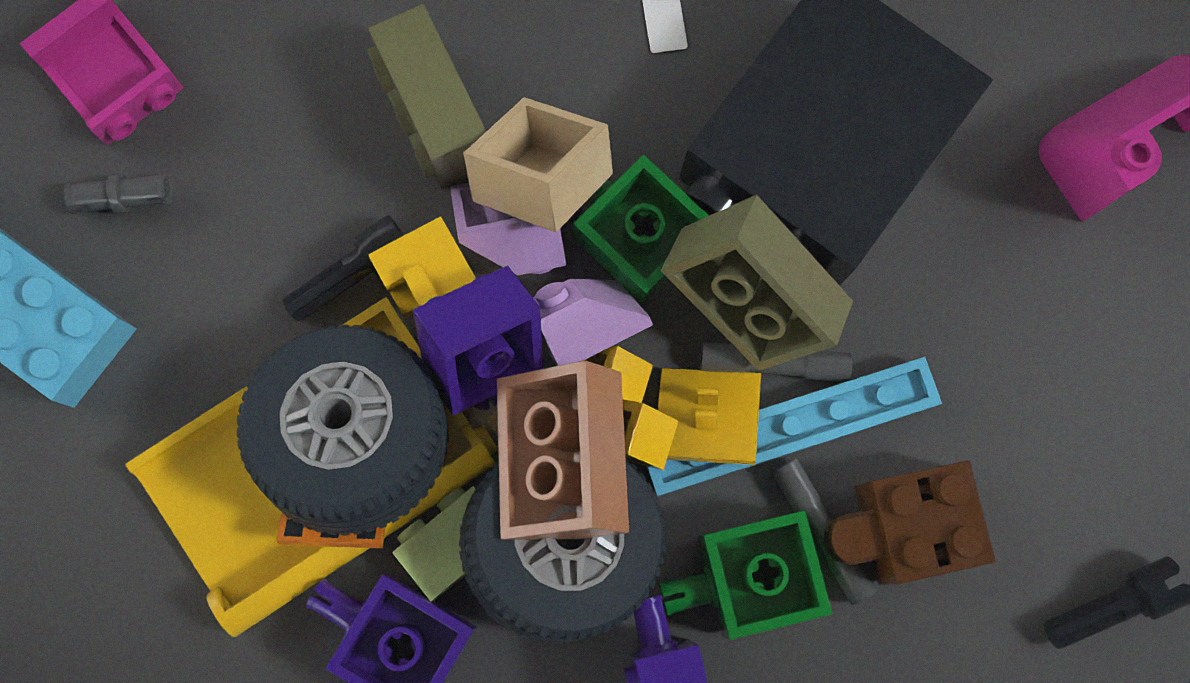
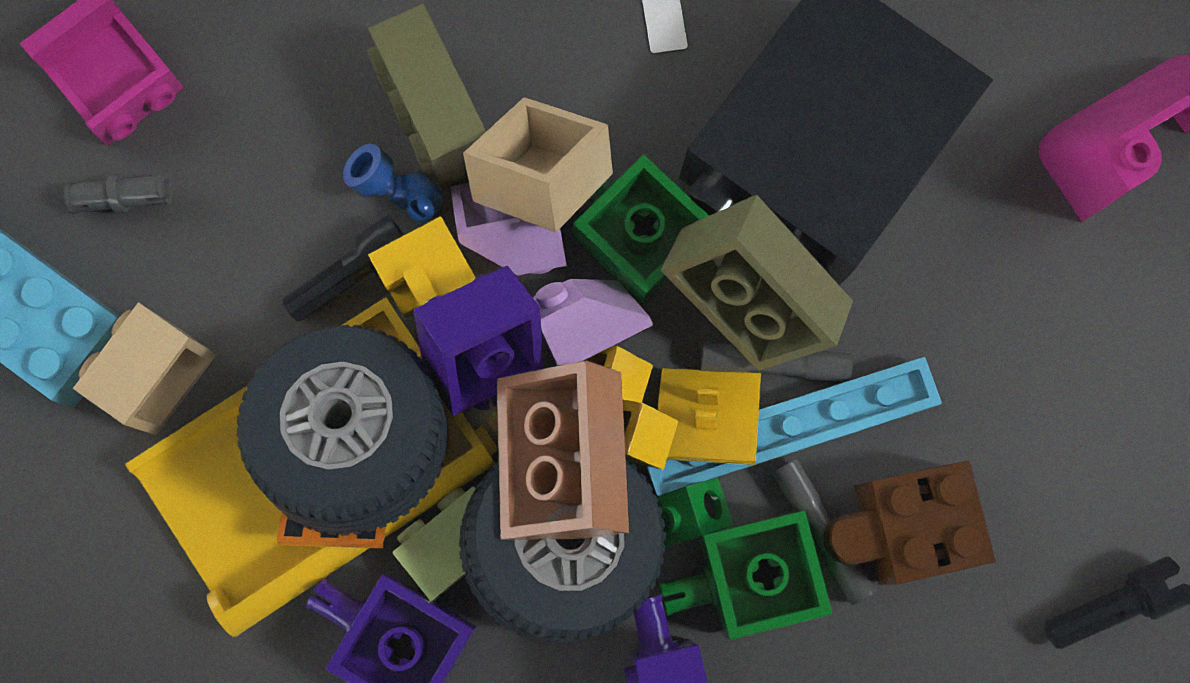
(143, 370): none -> tan piece
(371, 172): none -> blue arm
(686, 514): none -> green bracket

